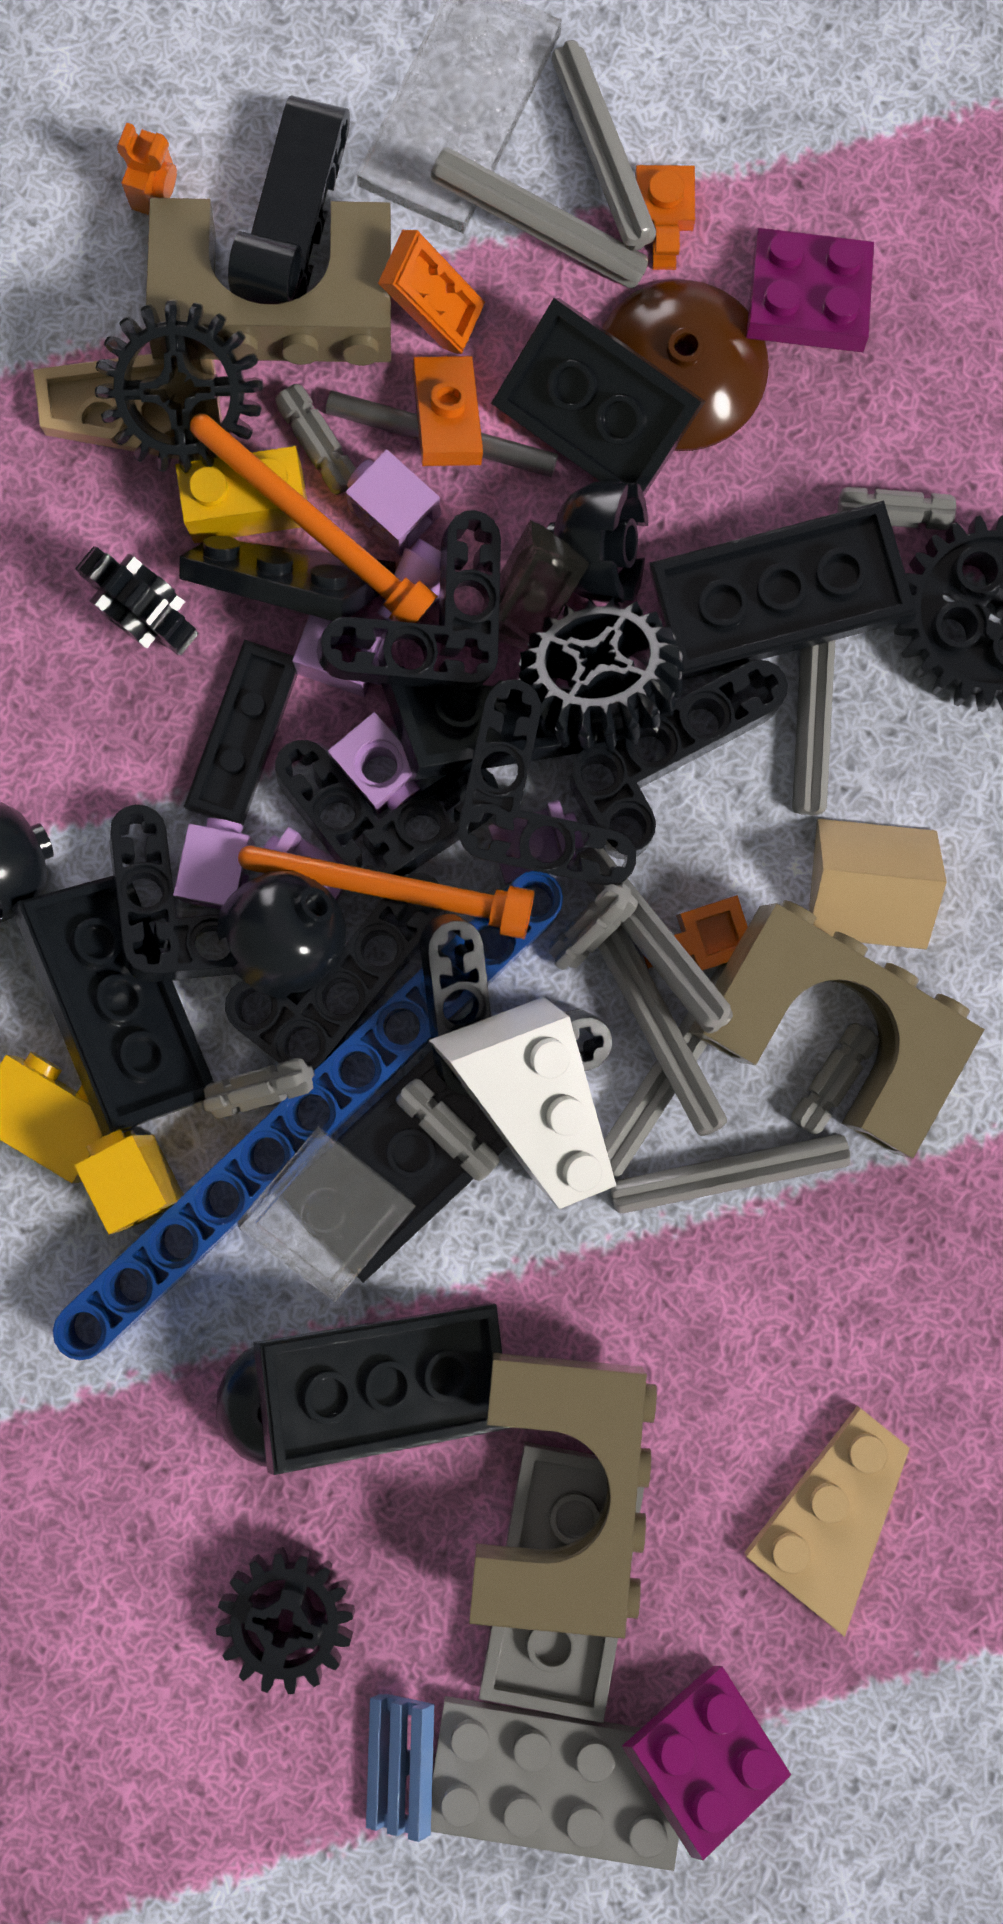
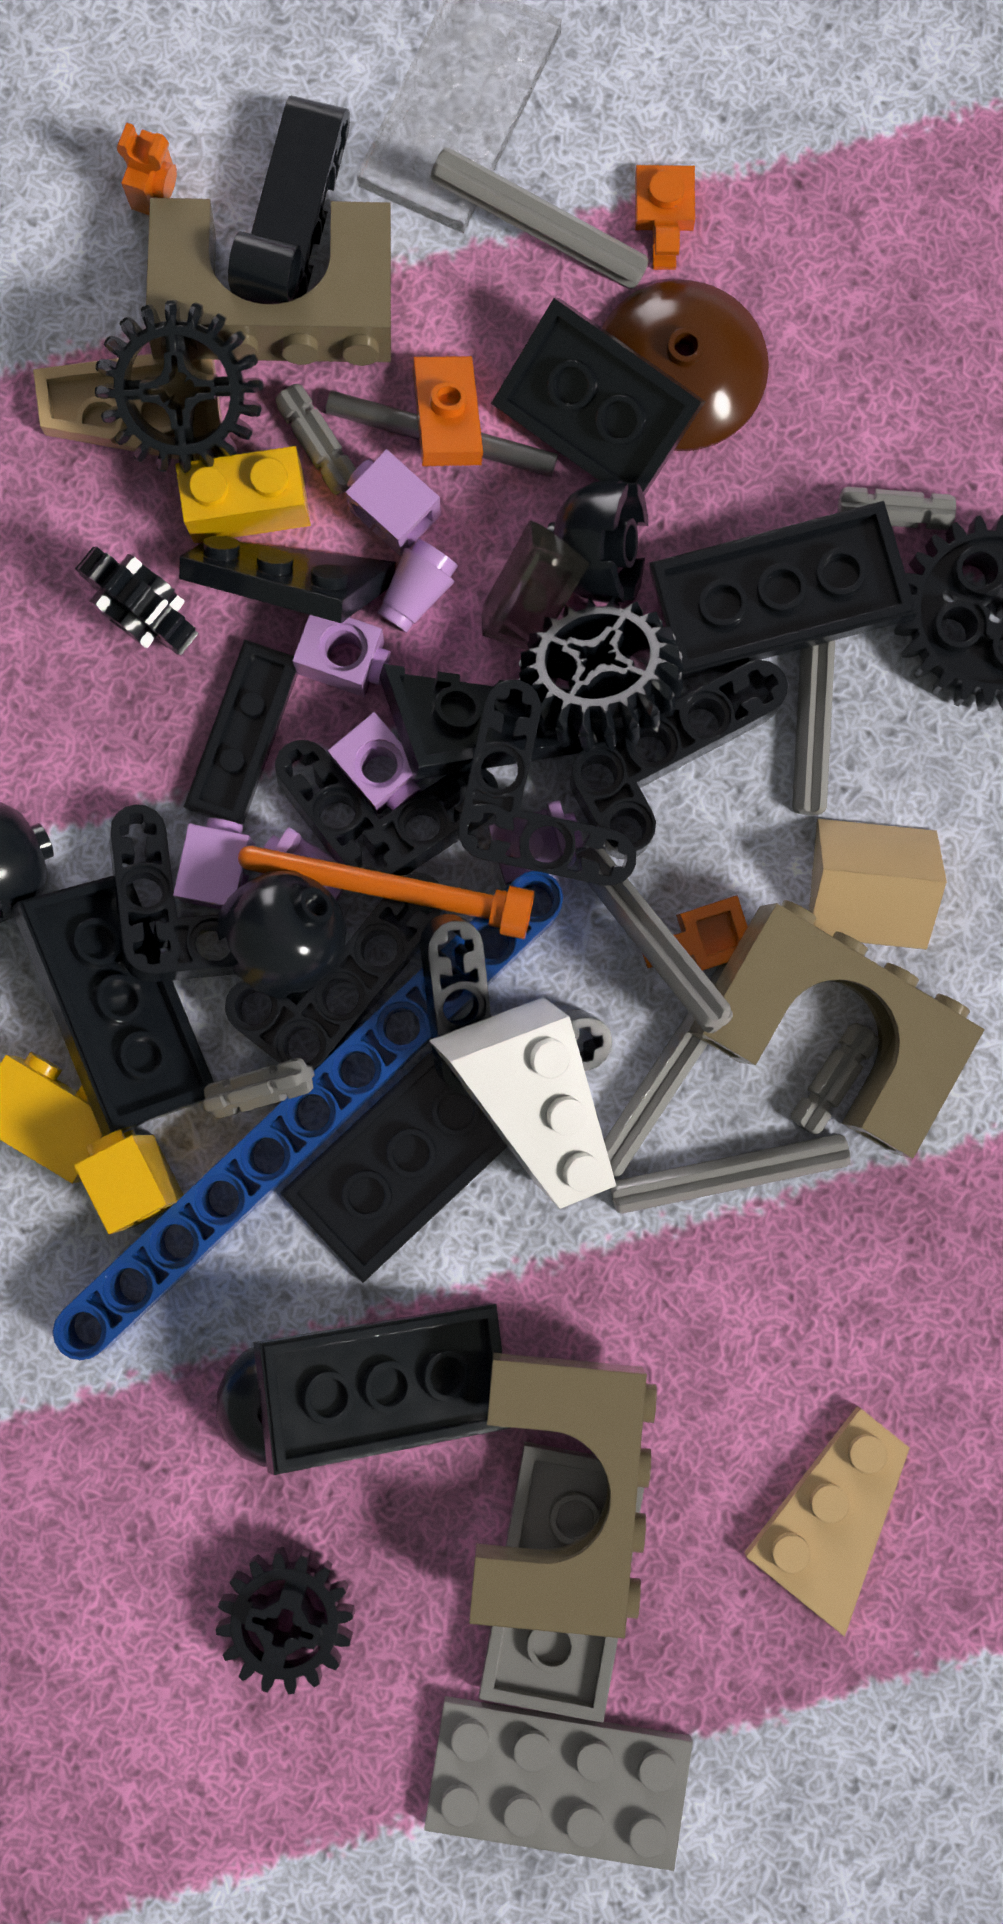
(326, 1214): clear tile -> none
(391, 1762): medium blue tile -> none
(403, 598): orange piece -> none
(431, 291): orange plate -> none
(447, 1129): light grey axle -> none
(454, 627): black beam -> none
(593, 926): light grey axle -> none
(603, 146): light grey axle -> none
(662, 1033): light grey axle -> none
(706, 1762): magenta plate -> none
(811, 290): magenta plate -> none

